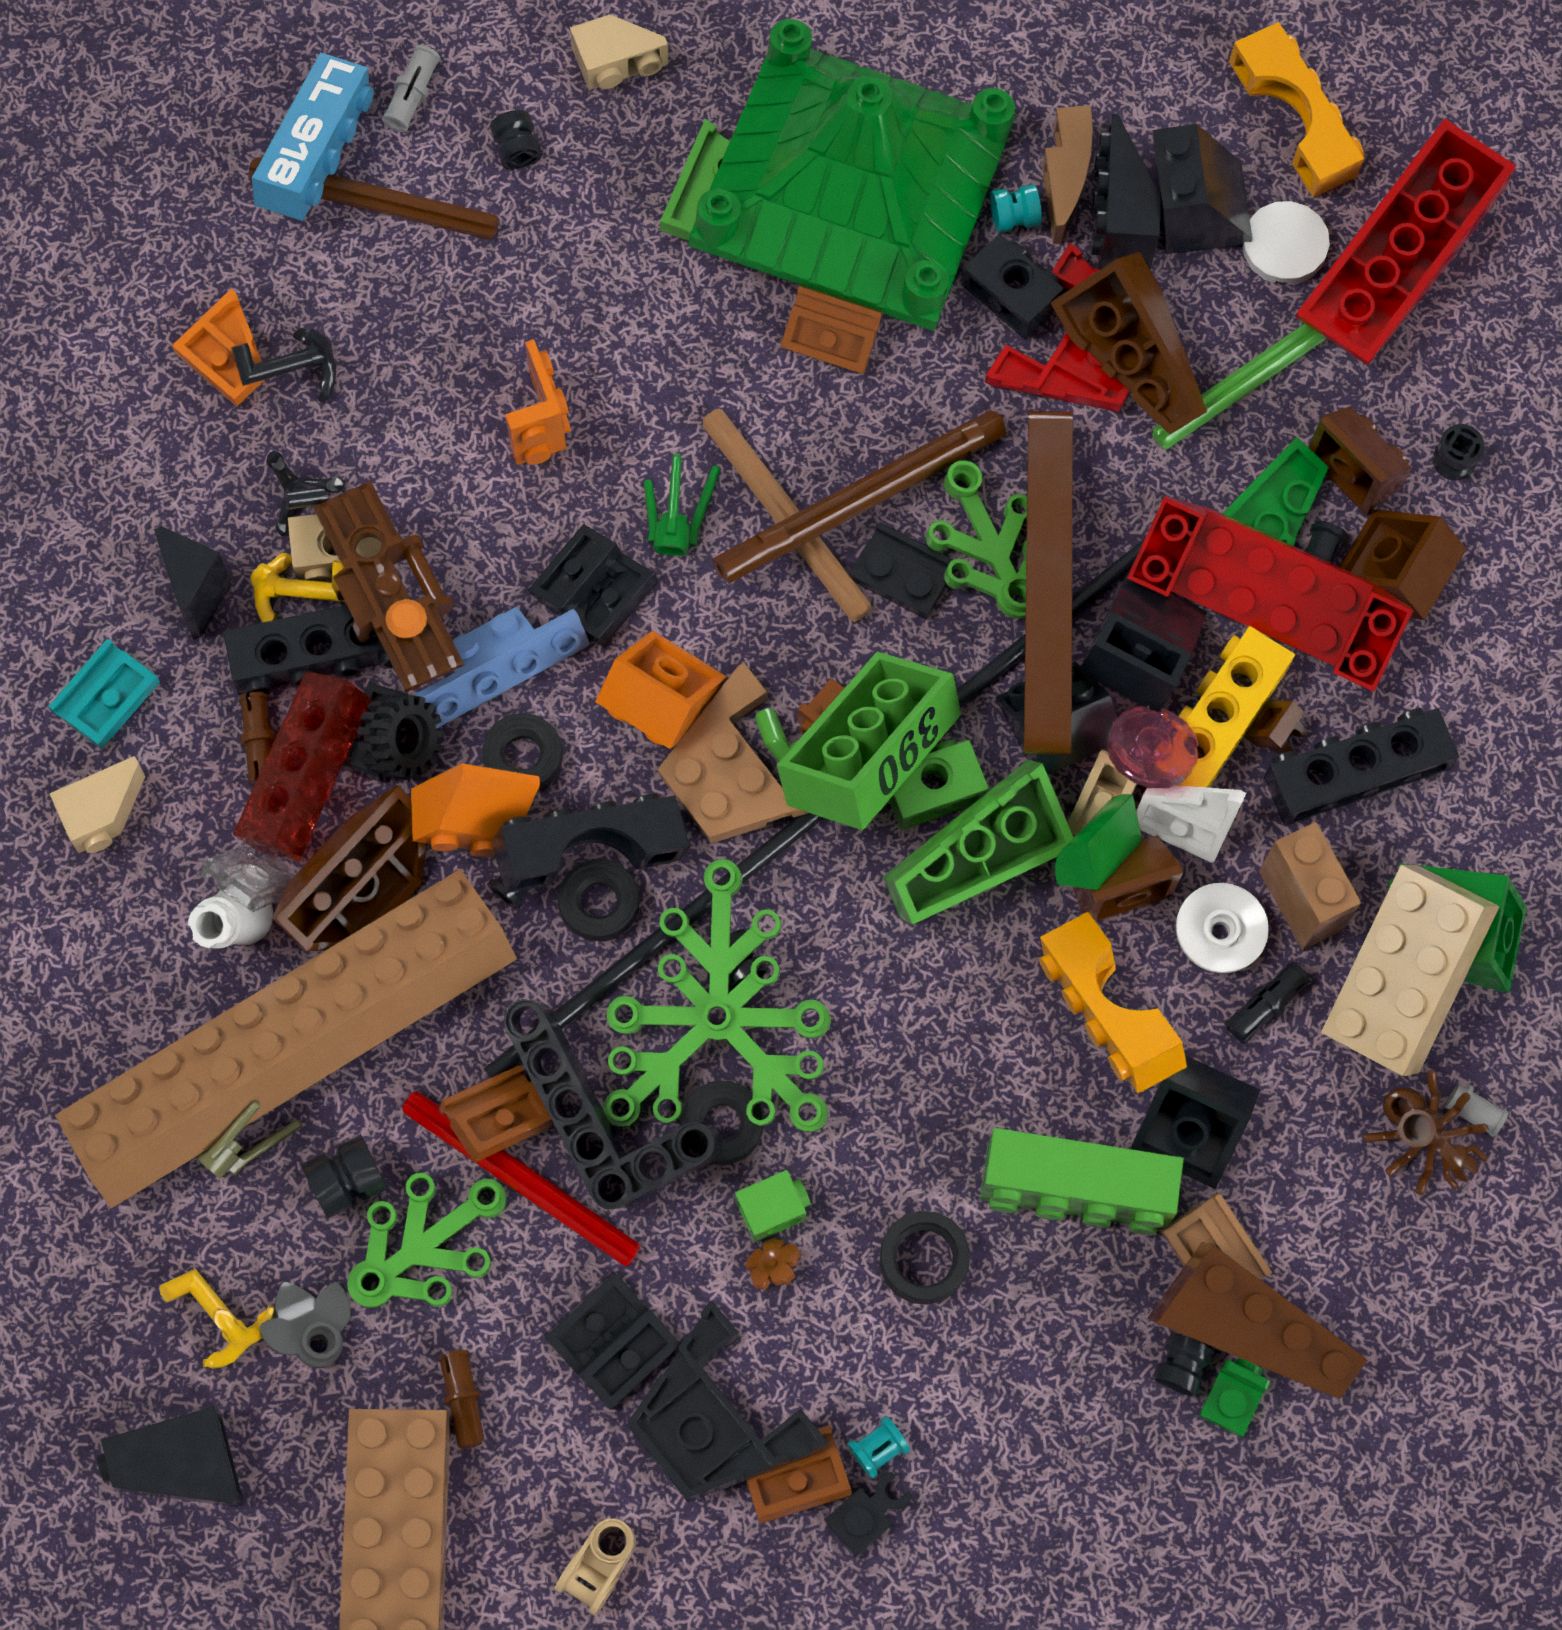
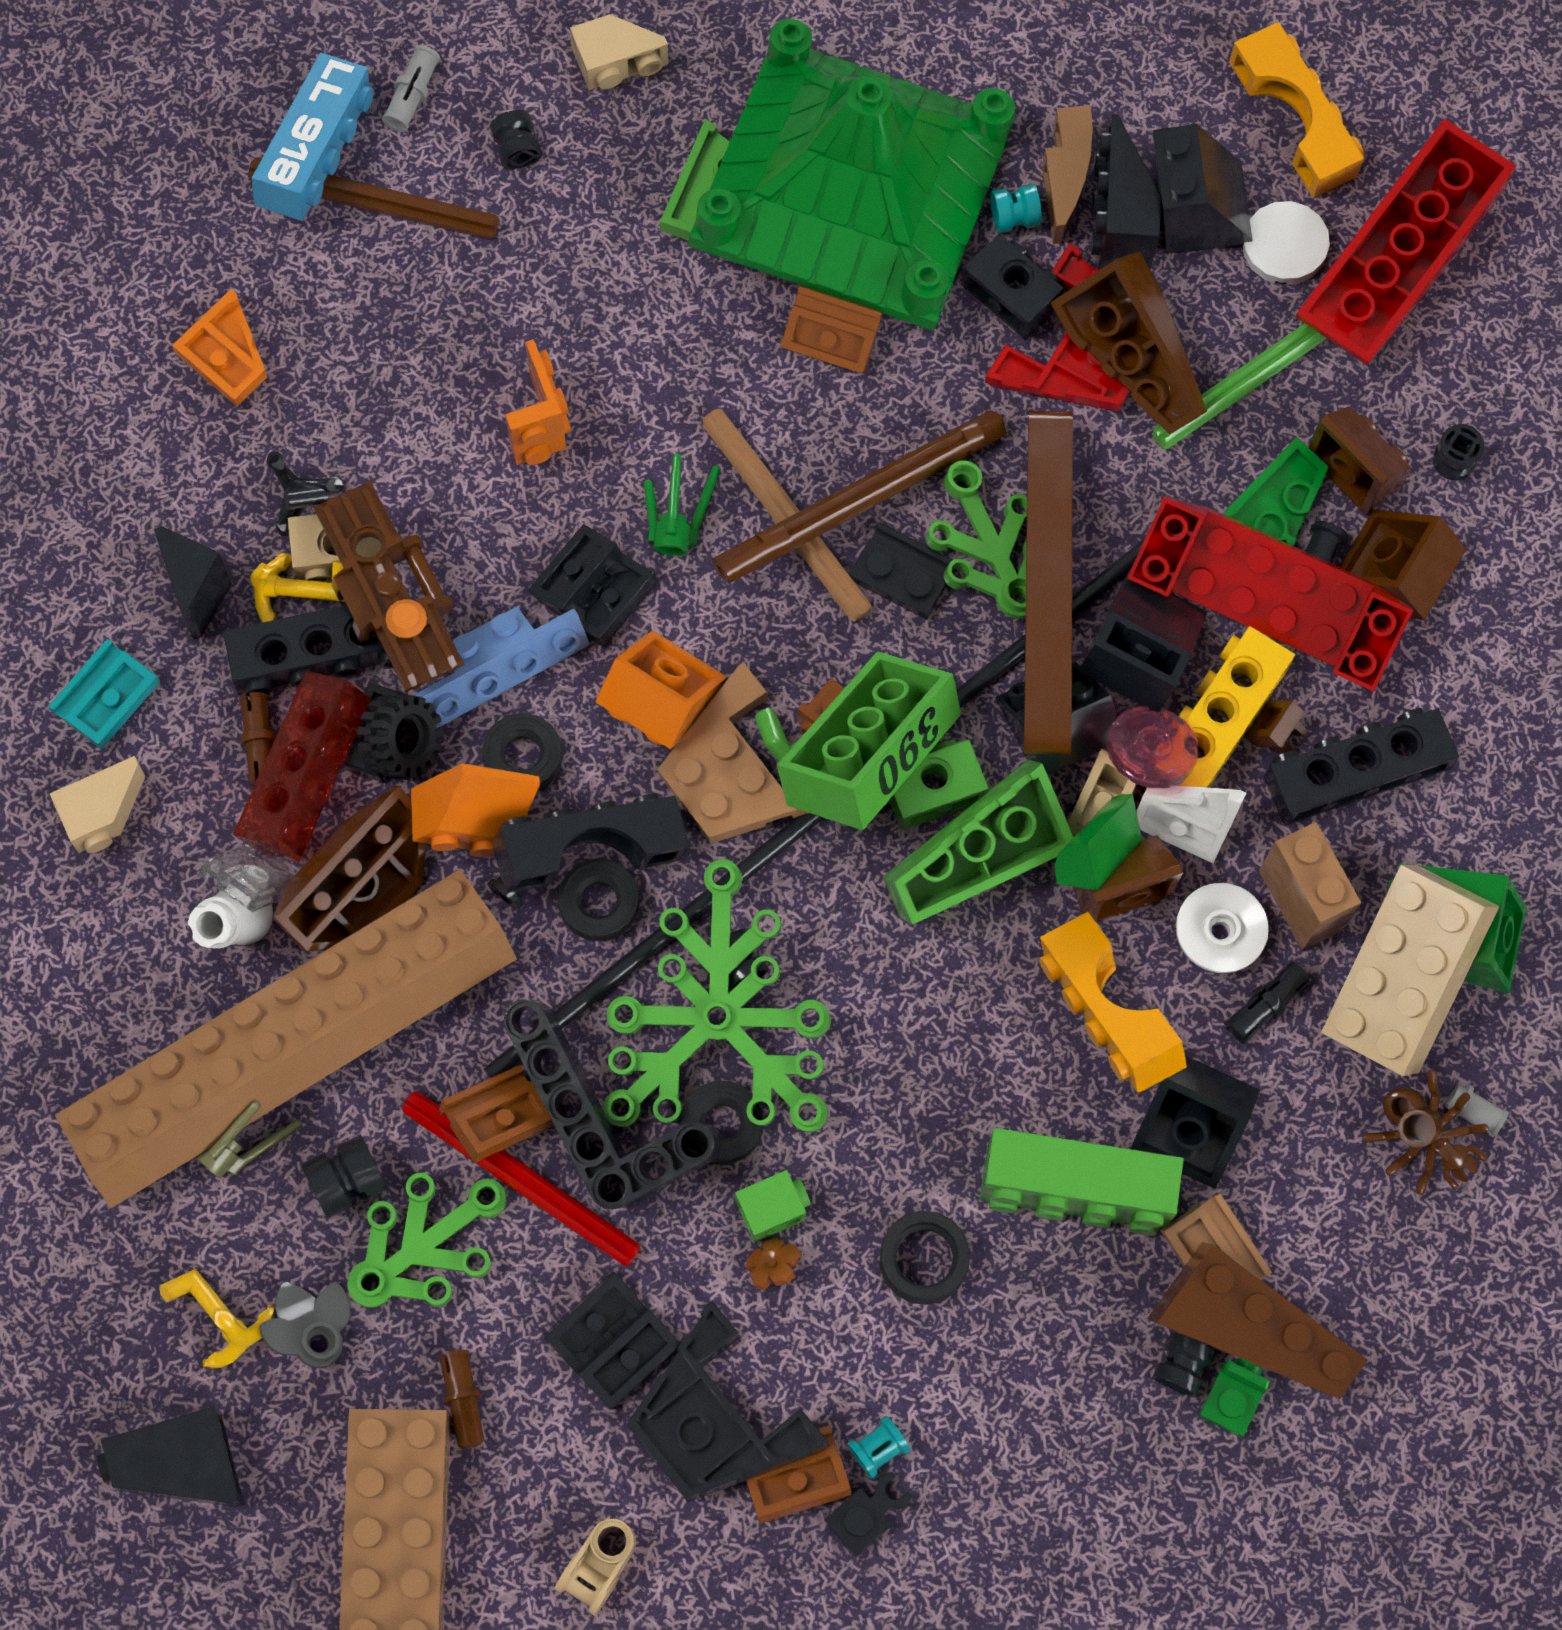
(317, 353): black piece -> none

